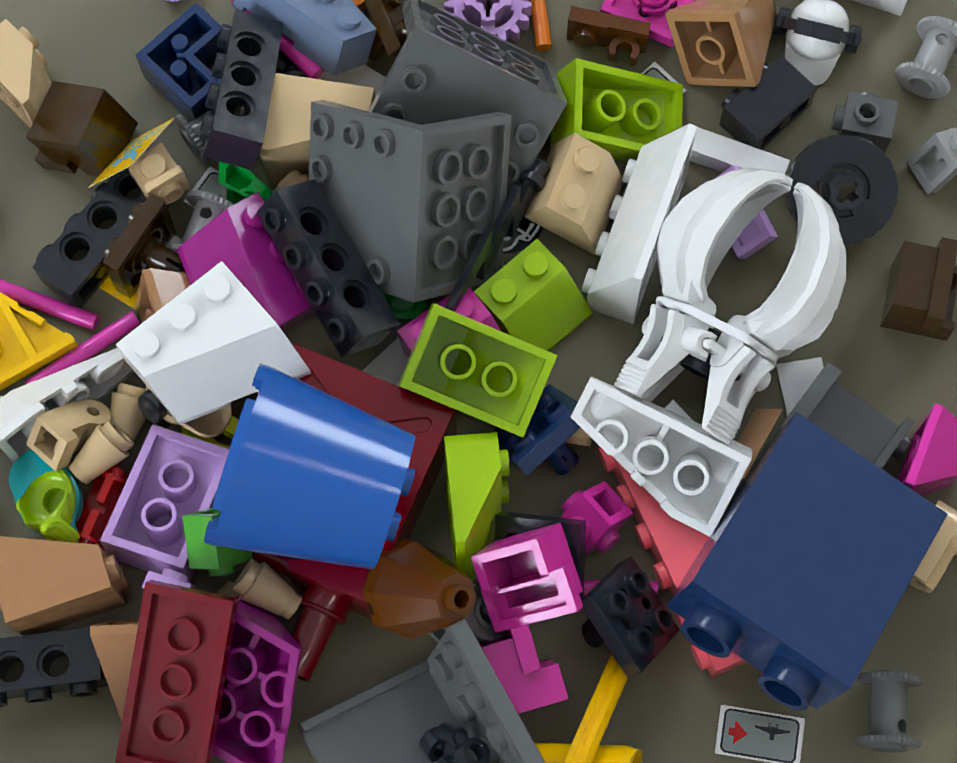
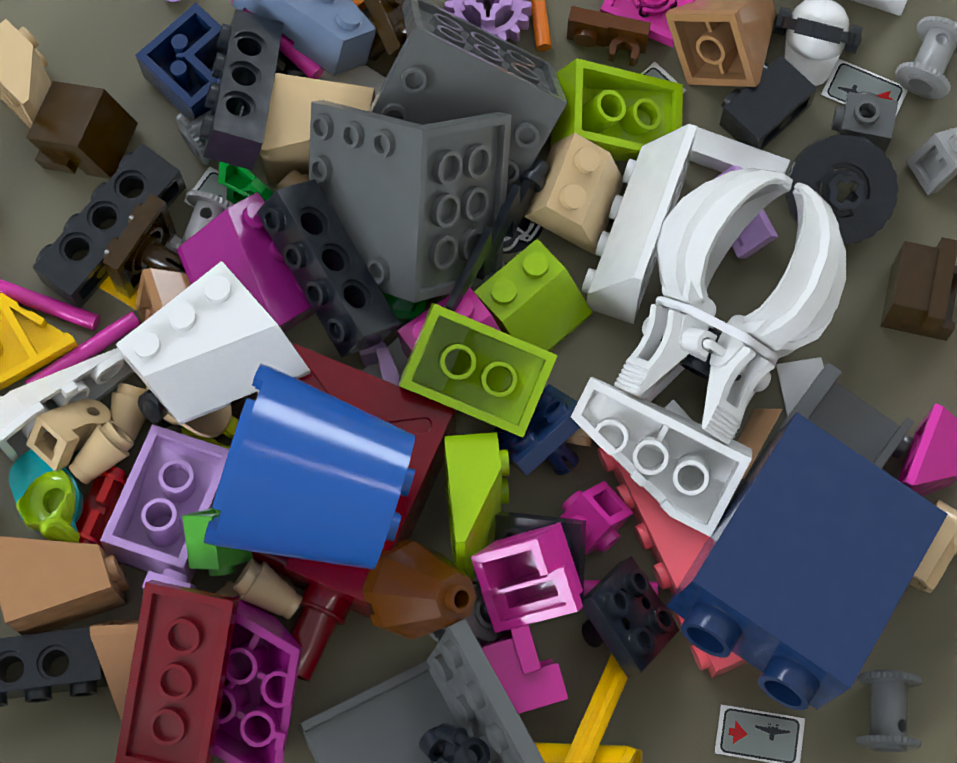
(131, 152): yellow sticker -> none
(159, 174): tan bracket -> none
(381, 355): none -> lavender slope
(851, 78): none -> sticker

